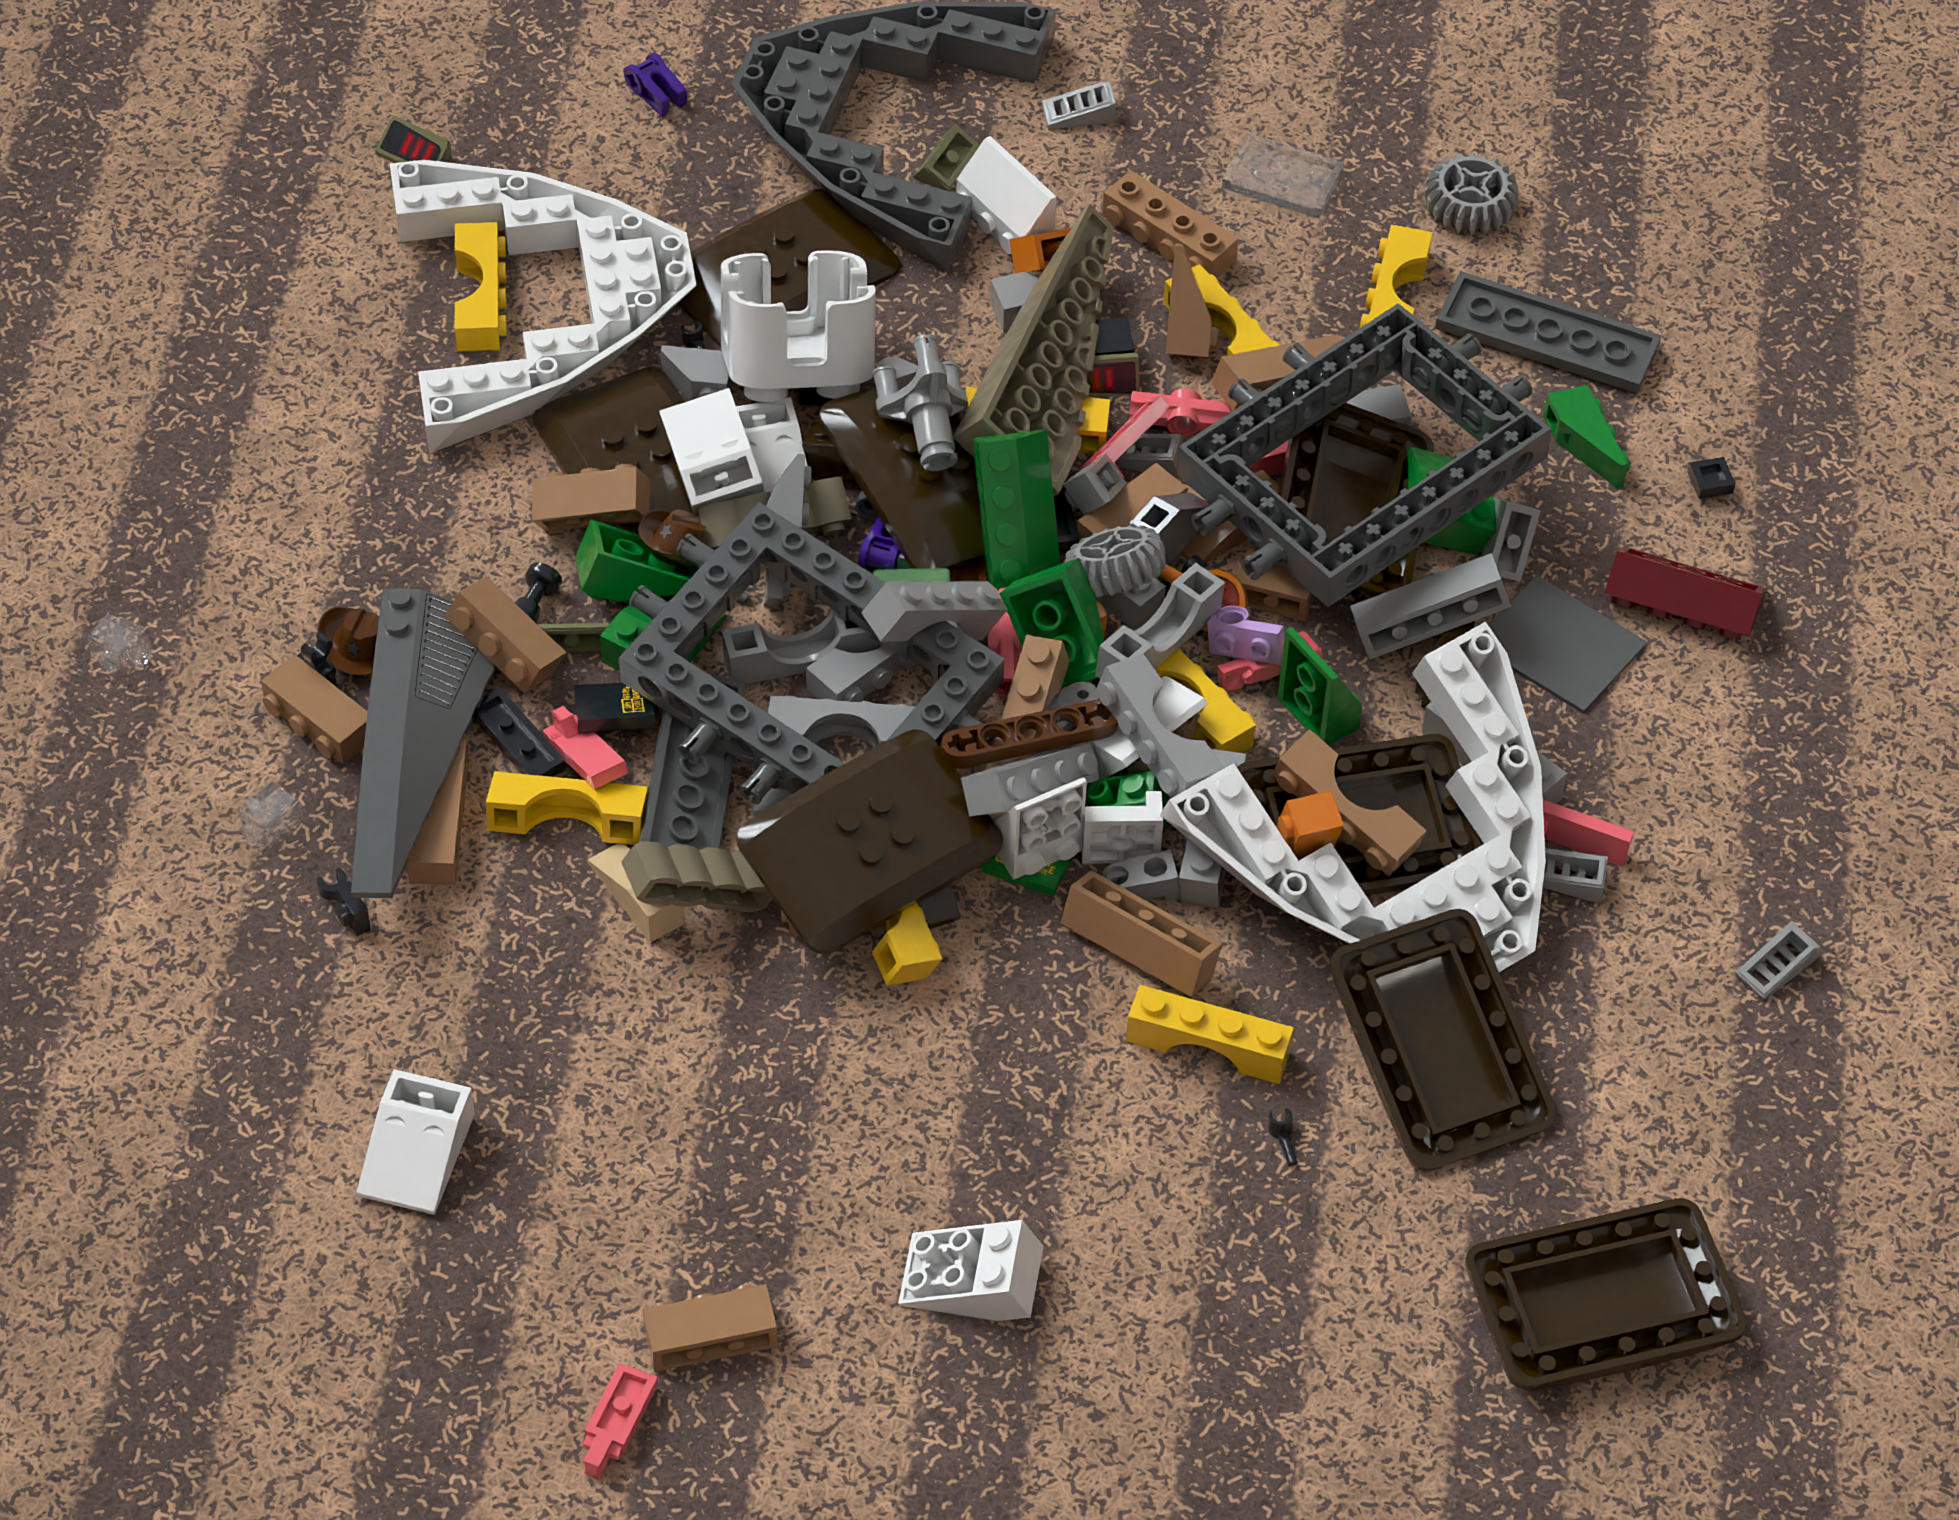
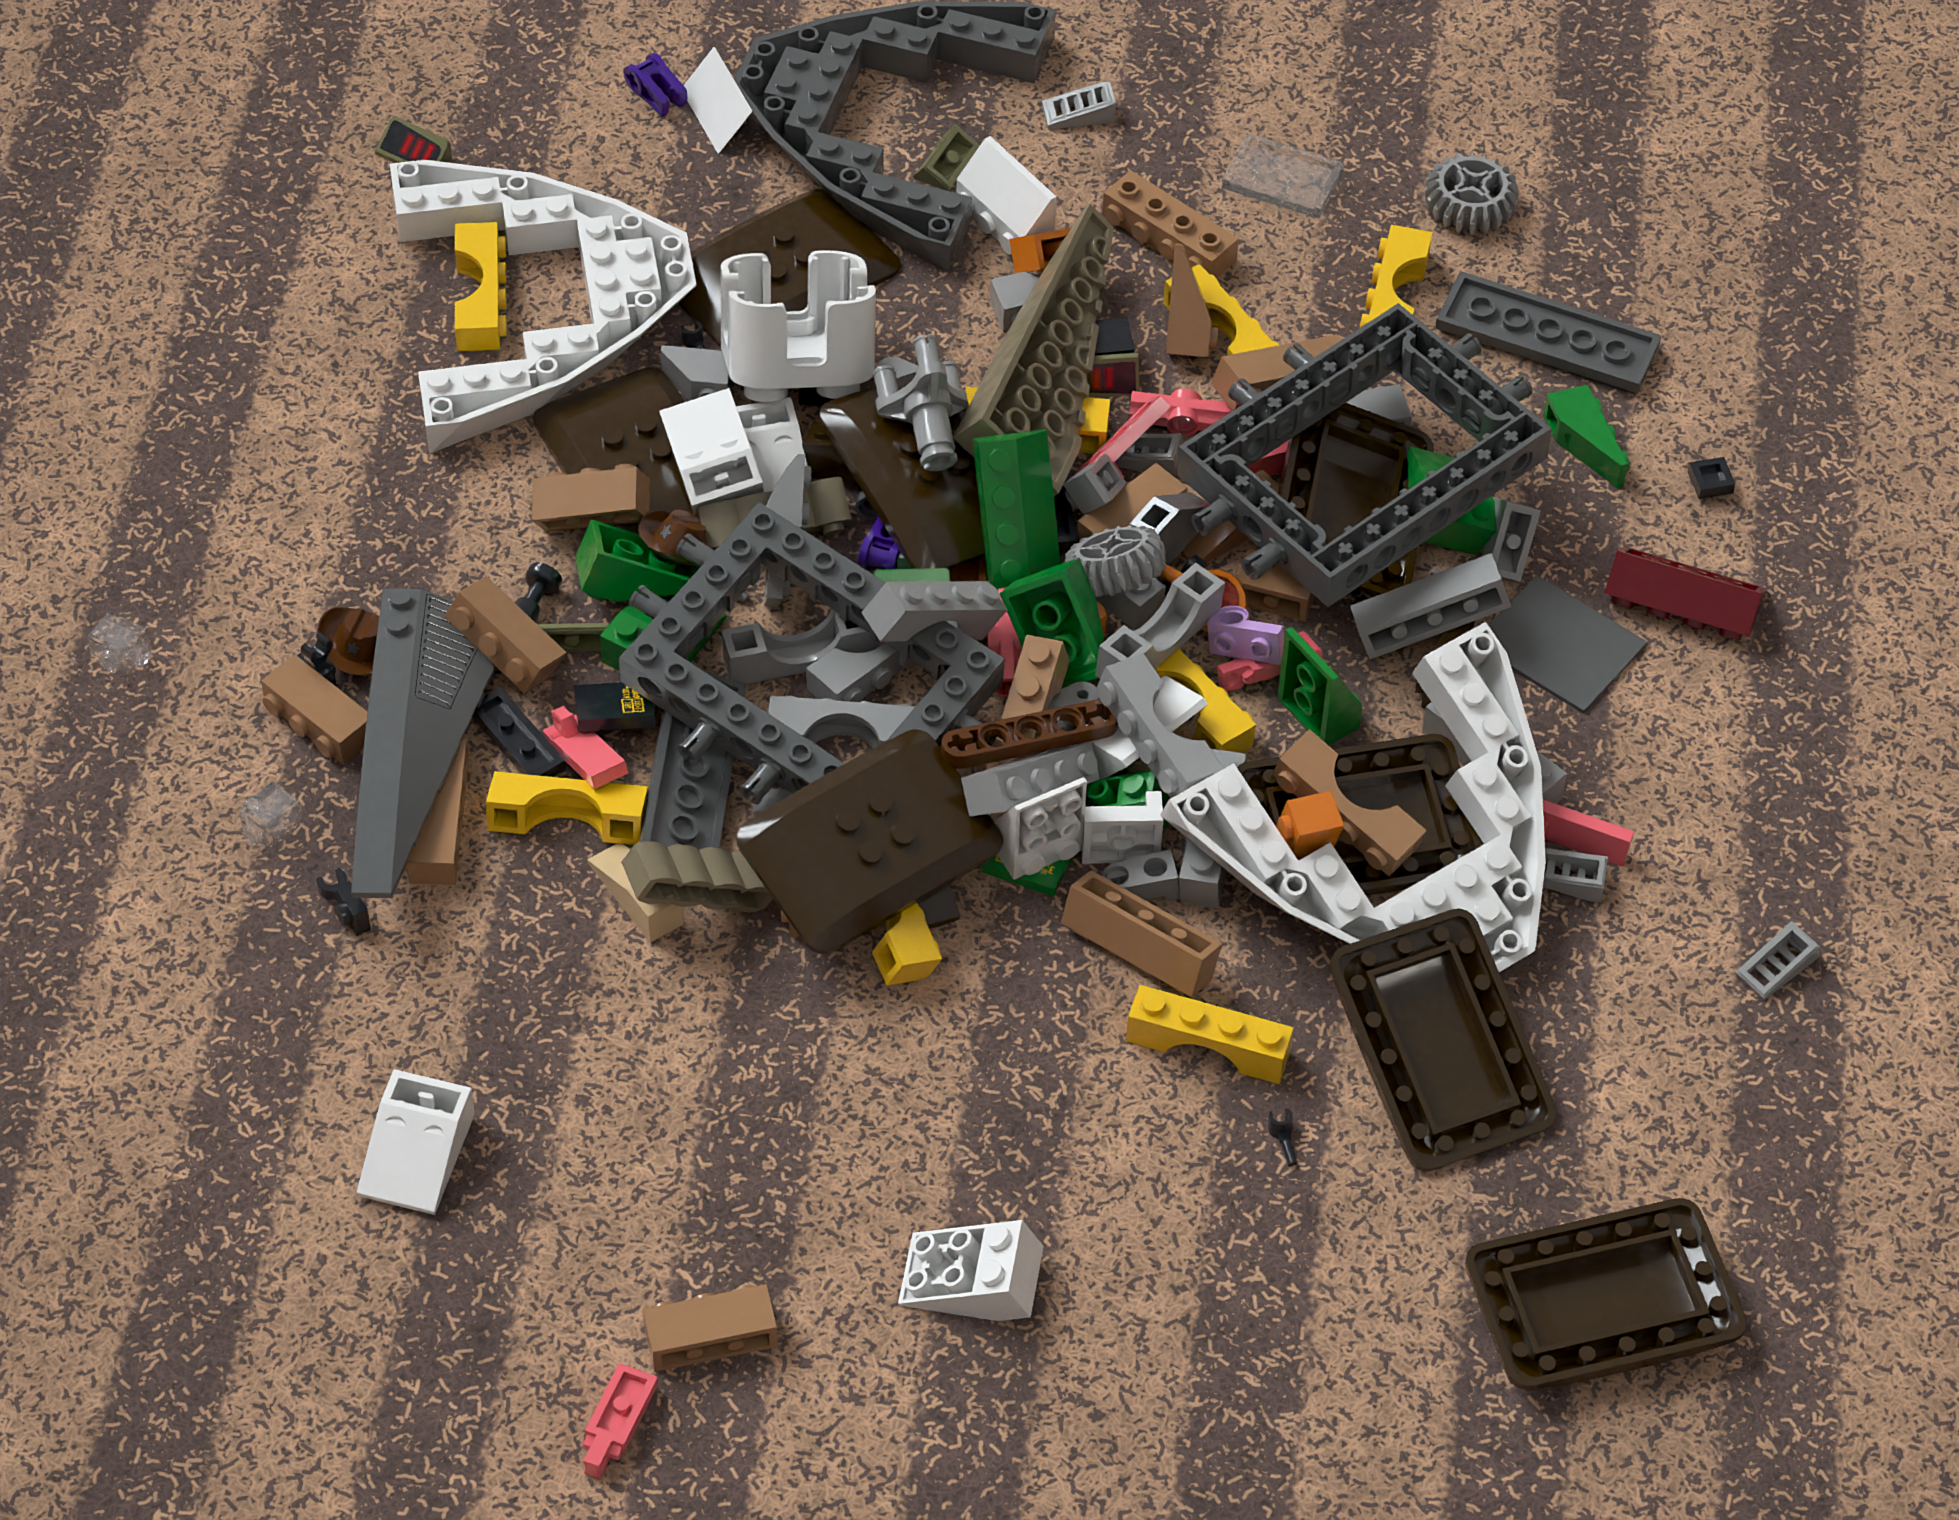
(716, 100): none -> white sticker

